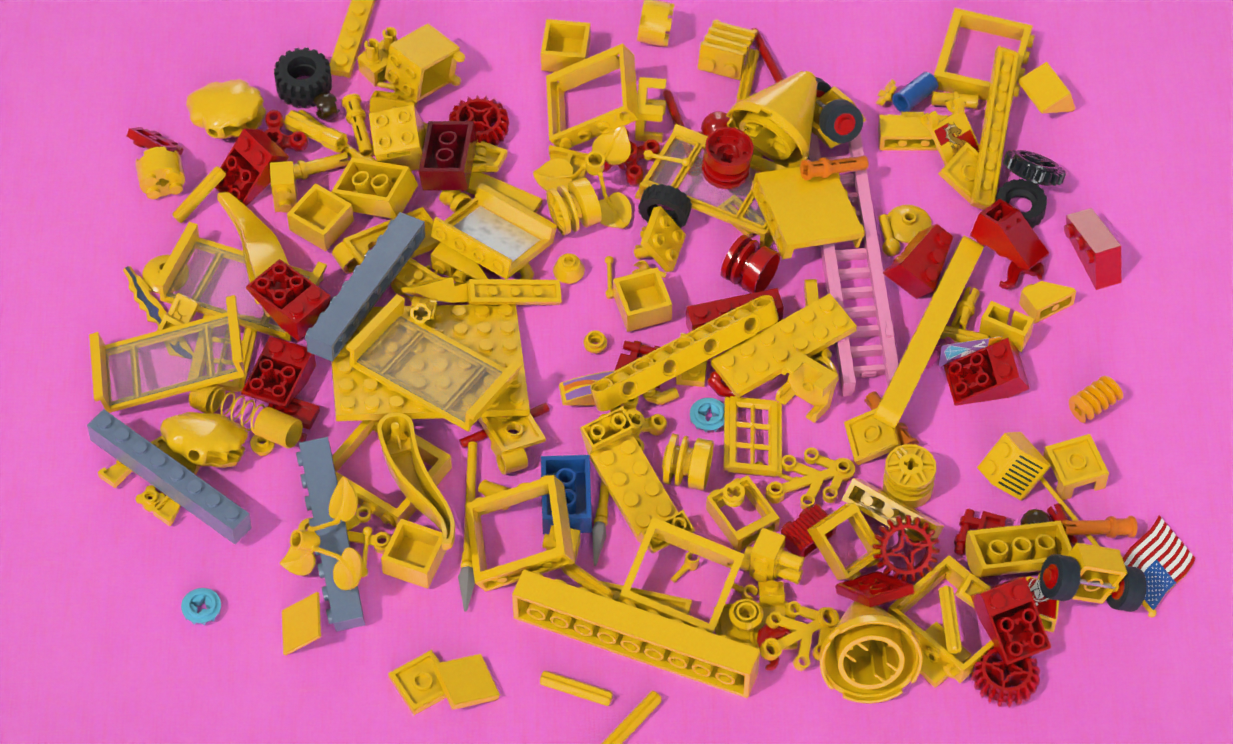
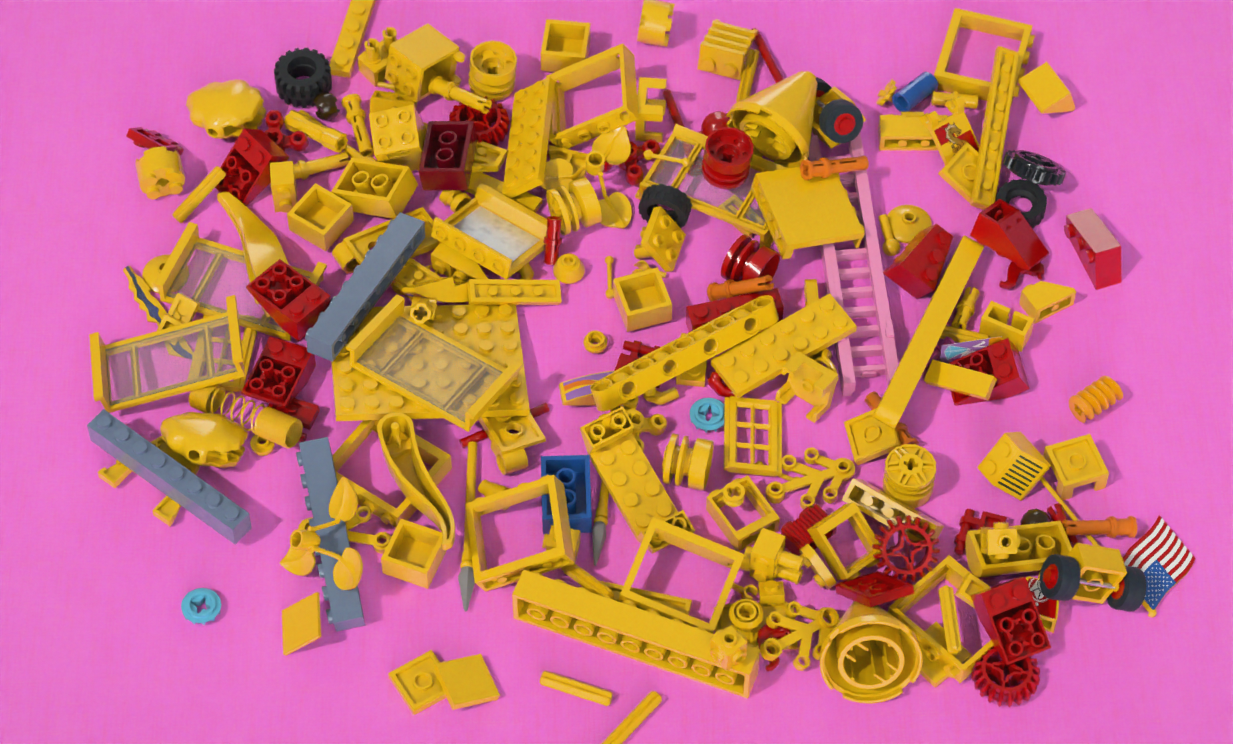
(149, 504): yellow plate -> none
(367, 531): yellow hinge -> none
(452, 91): none -> yellow pin
(492, 70): none -> yellow wheel
(528, 138): none -> yellow plate
(552, 240): none -> red pin
(688, 565): yellow hand -> none
(728, 647): none -> yellow brick
(732, 288): none -> orange pin
(811, 559): none -> yellow plate
(960, 380): none -> yellow tile
(999, 540): none -> yellow brick

